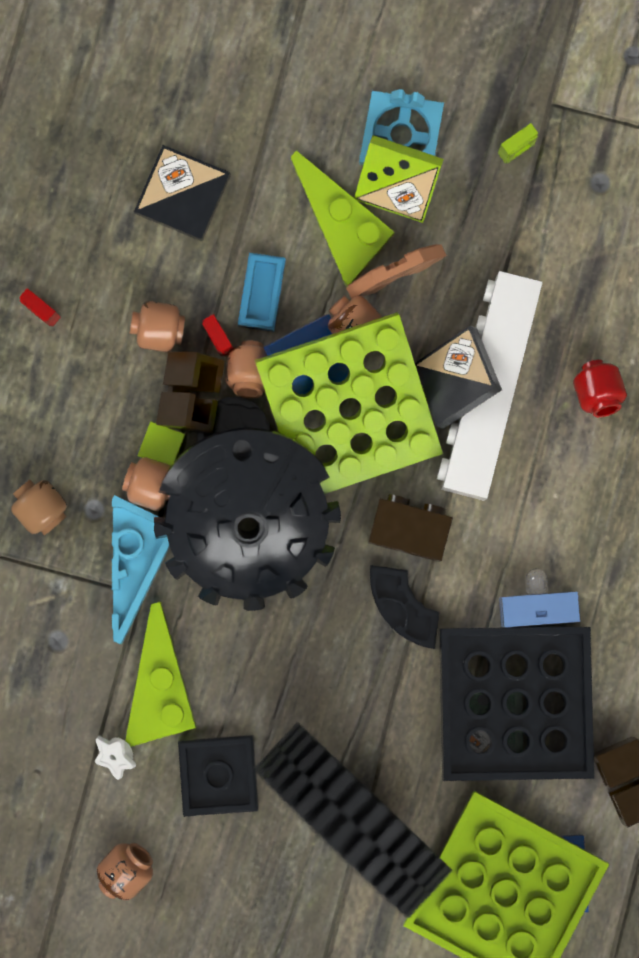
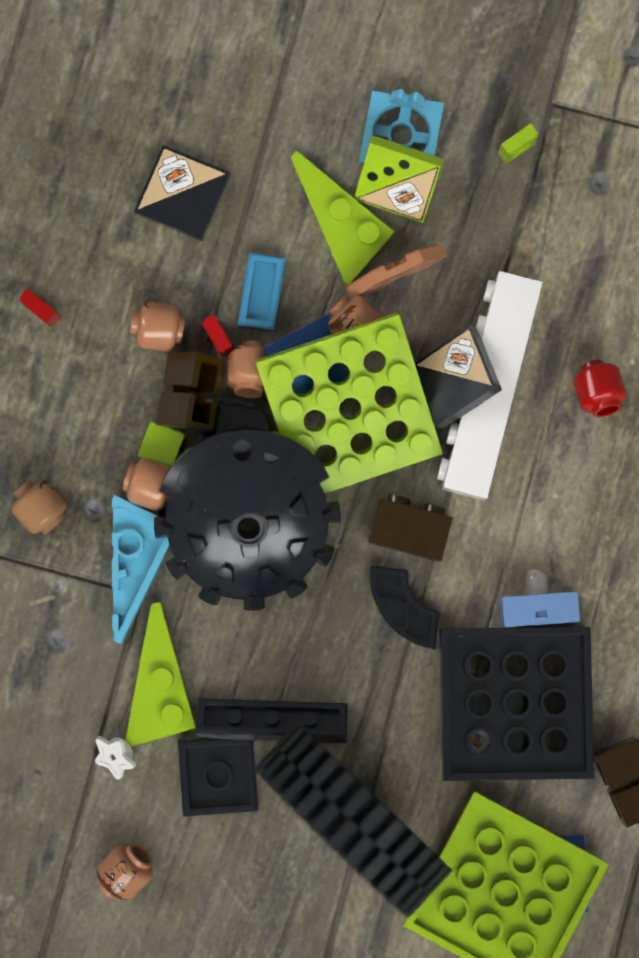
(270, 719): none -> black tile

